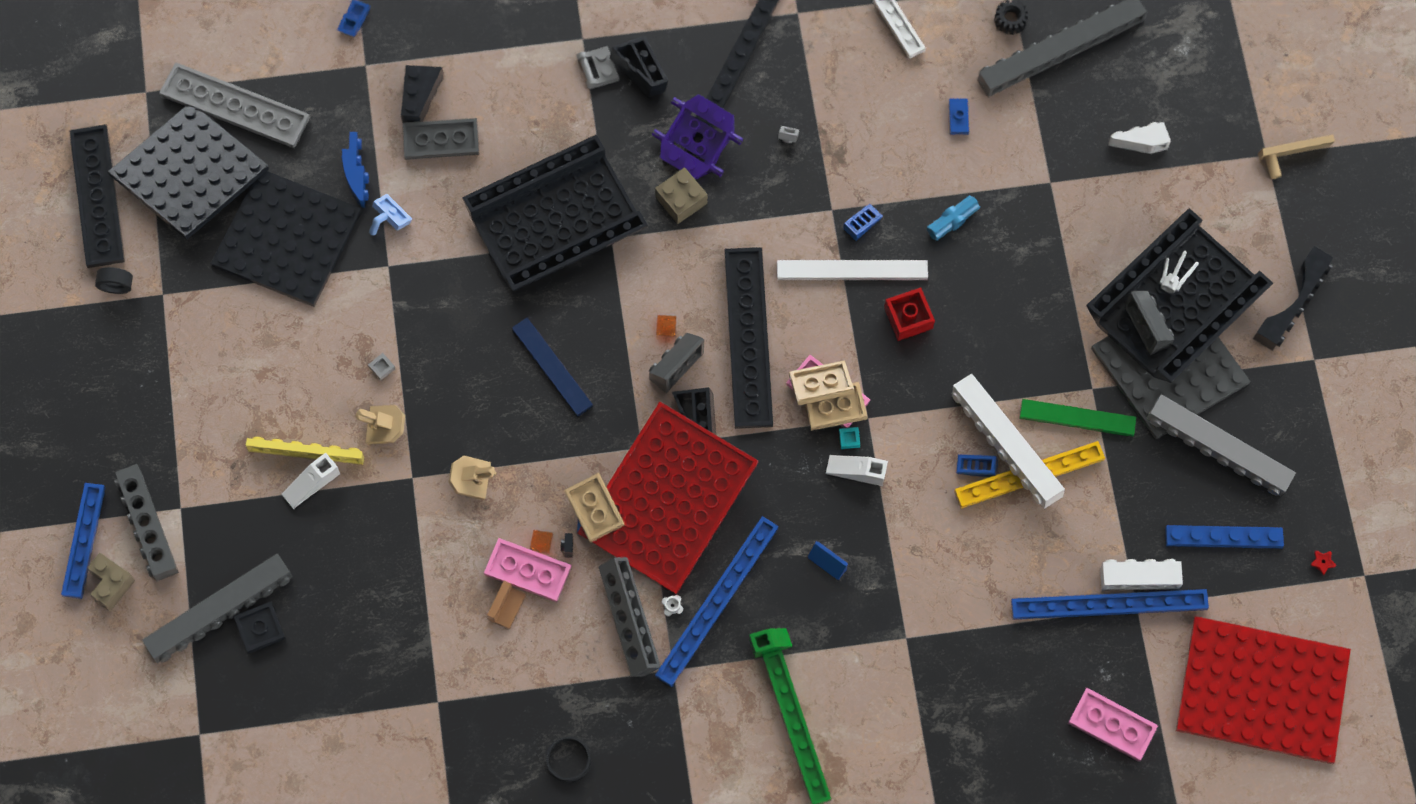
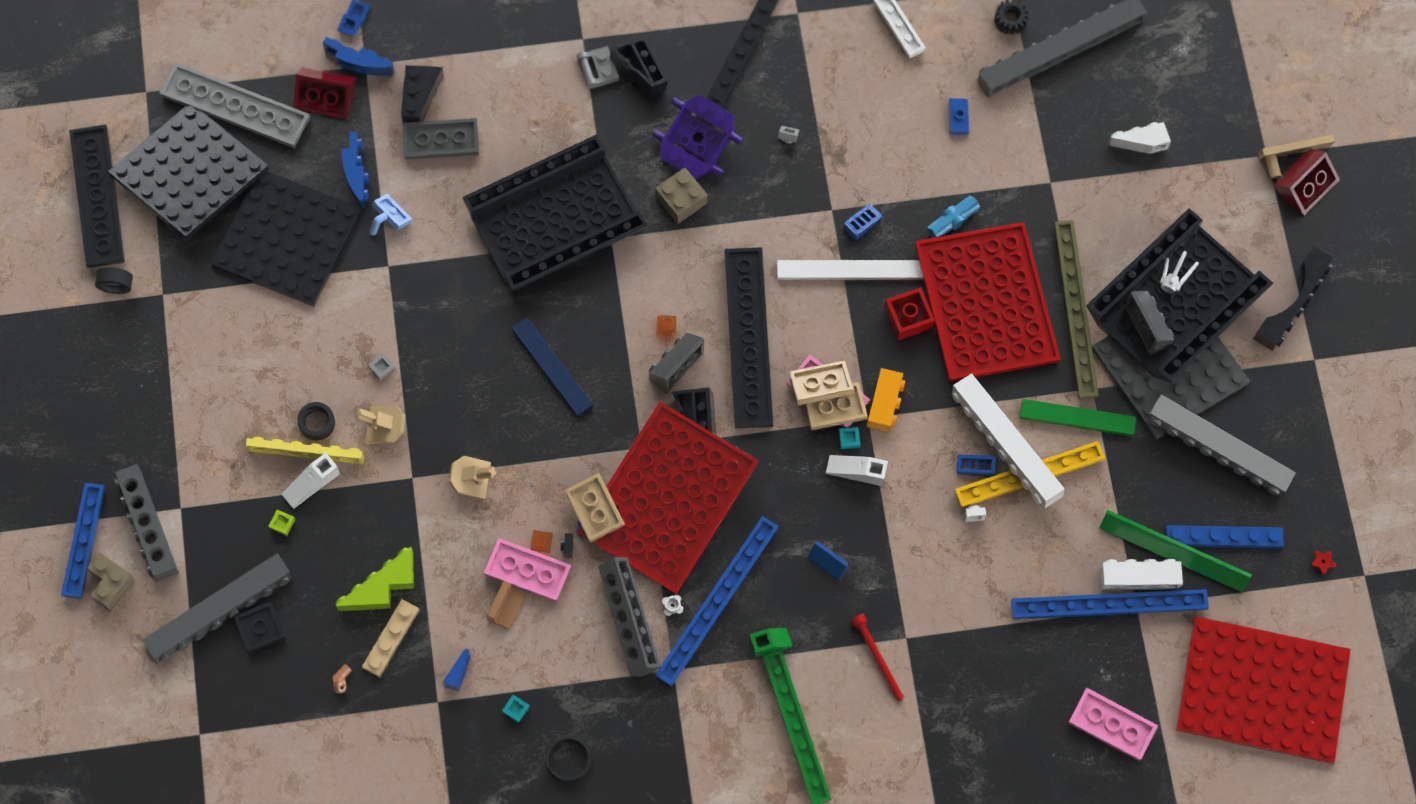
(281, 522): none -> lime plate
(312, 407): none -> black tyre
(323, 93): none -> dark red slope
(339, 683): none -> nougat arm
(362, 62): none -> blue slope
(376, 590): none -> lime slope
(390, 638): none -> tan plate
(456, 675): none -> blue slope
(515, 709): none -> teal plate
(860, 624): none -> red piece
(886, 400): none -> light orange brick
(974, 513): none -> white plate
(987, 301): none -> red plate
(1076, 310): none -> olive plate
(1175, 550): none -> green tile
(1307, 181): none -> dark red slope

